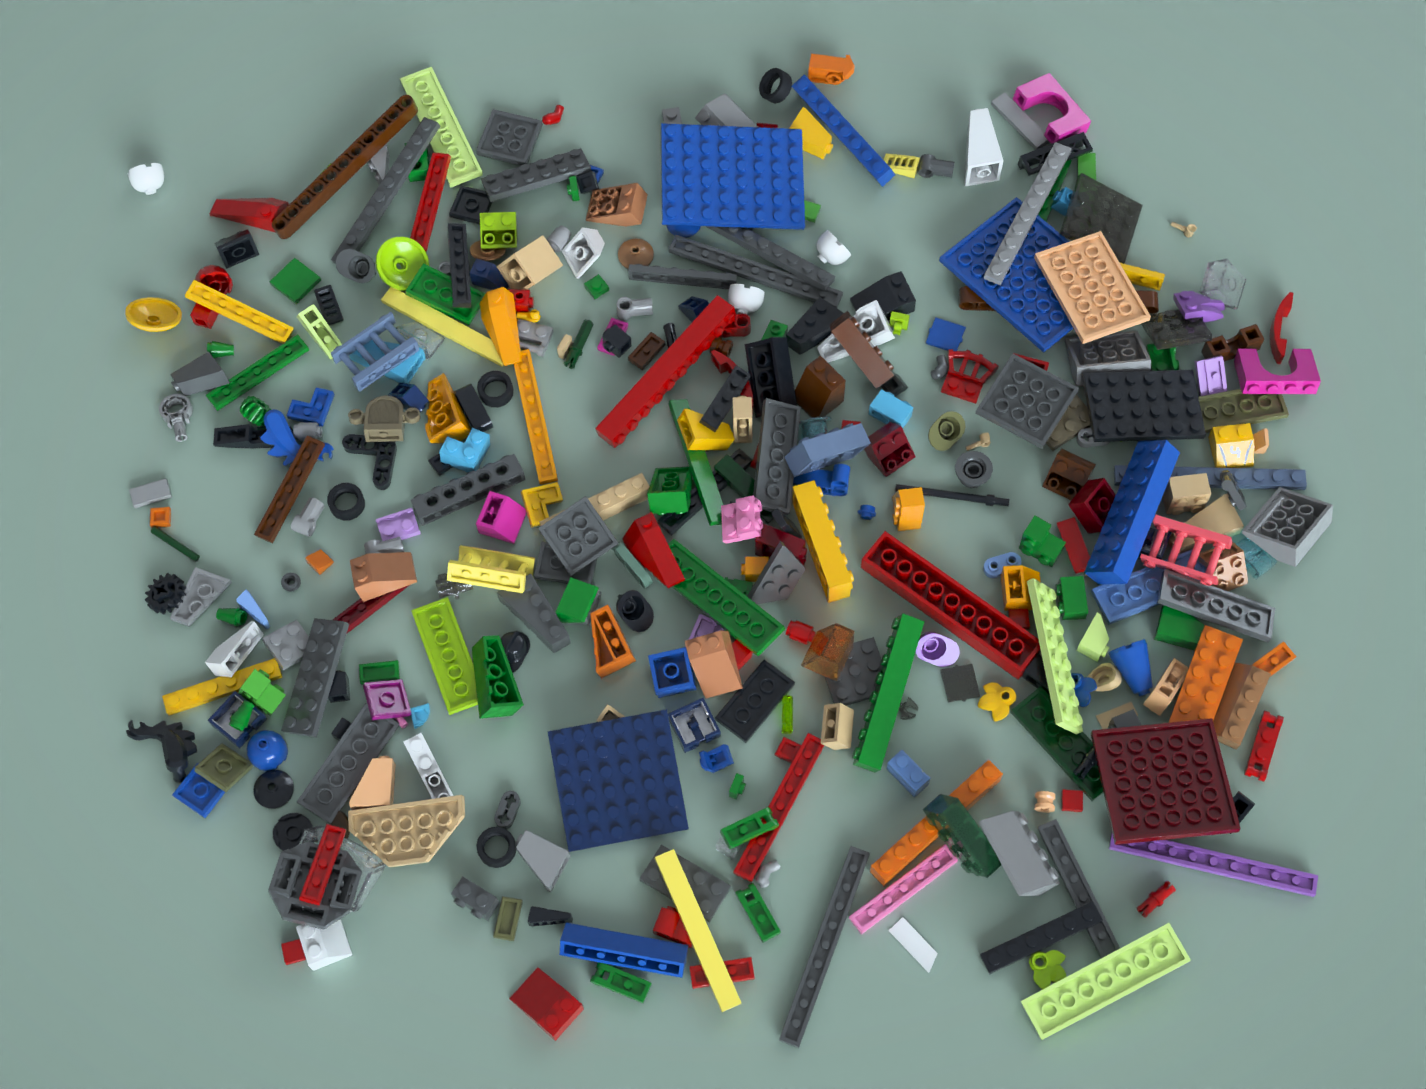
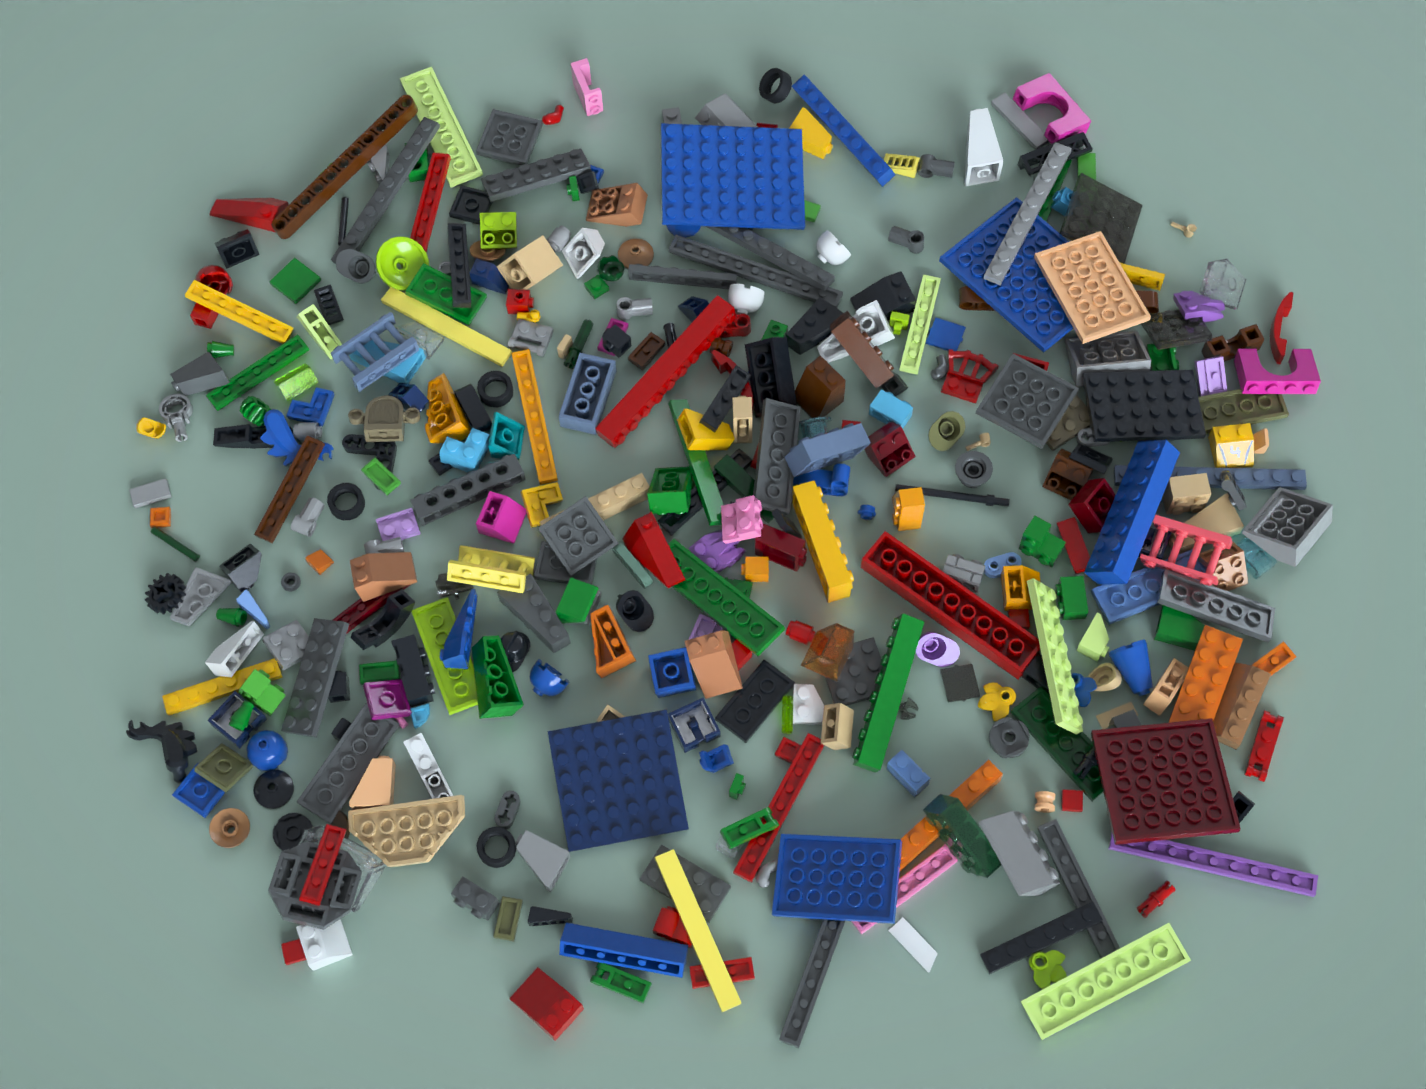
(146, 178): white cylinder -> none
(150, 428): none -> yellow hair
(153, 314): yellow dish -> none
(223, 821): none -> medium nougat dish
(243, 567): none -> slope
(296, 381): none -> clear neon green panel
(343, 220): none -> black bar
(381, 476): none -> bright green tile
(386, 623): none -> black arch
(413, 670): none -> black wedge
(459, 641): none -> blue wedge
(501, 323): light orange wedge -> none
(505, 437): none -> teal slope
(546, 680): none -> blue cylinder
(587, 393): none -> sand blue brick
(590, 99): none -> bright pink panel
(610, 268): none -> dark green hair
(715, 552): none -> medium lavender plate
(758, 913): green plate -> none
(777, 577): dark grey wing -> none
(807, 705): none -> white wing
(830, 69): orange piece -> none
(837, 878): none -> blue plate
(906, 238): none -> dark grey piece
(920, 324): none -> yellowish green plate
(964, 571): none -> light grey brick
(1012, 727): none -> dark grey plate
(1091, 458): none -> black tile

